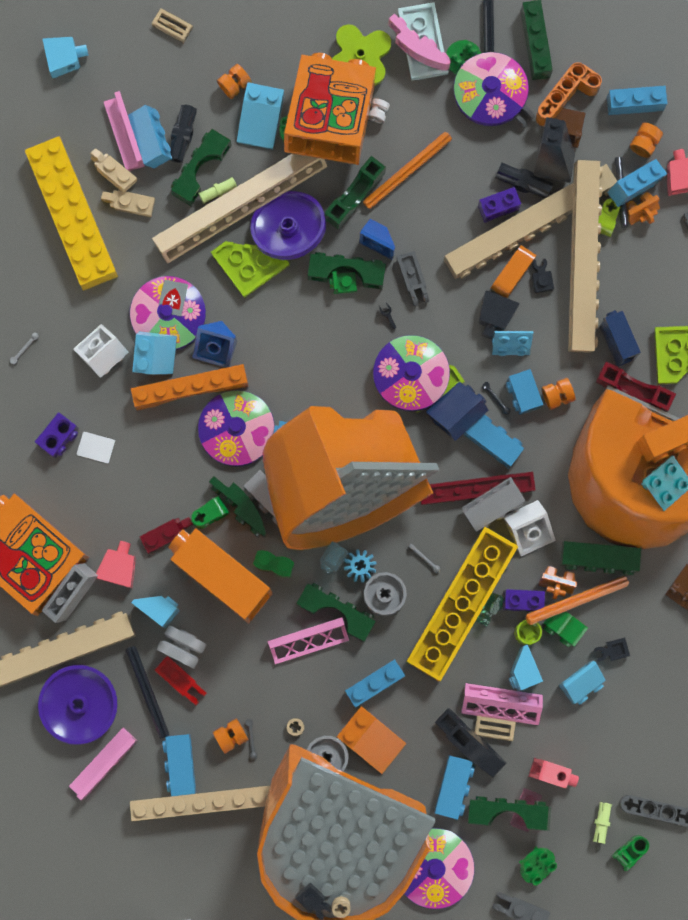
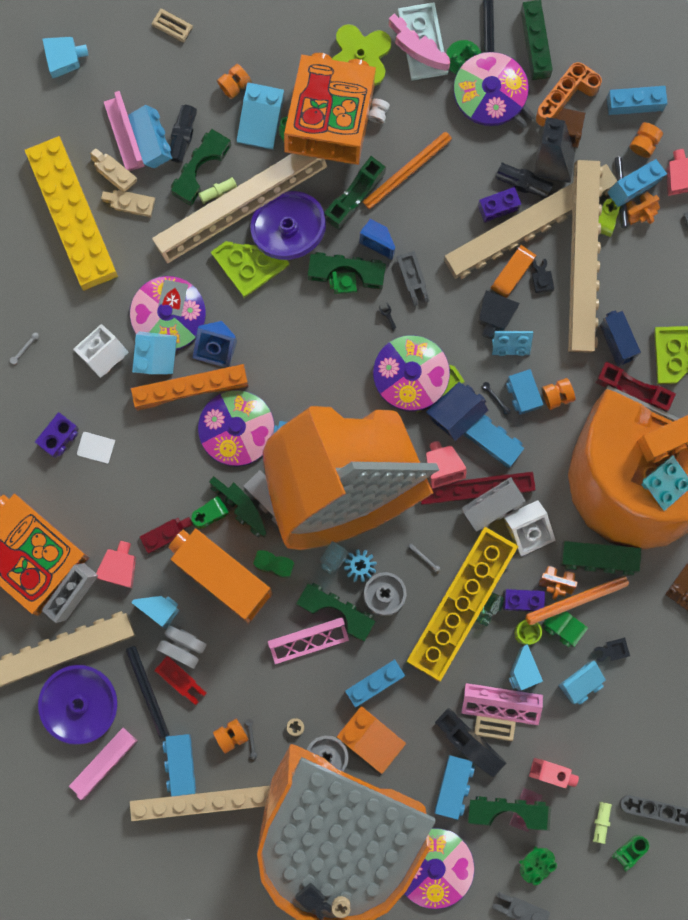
(449, 464): none -> coral torso

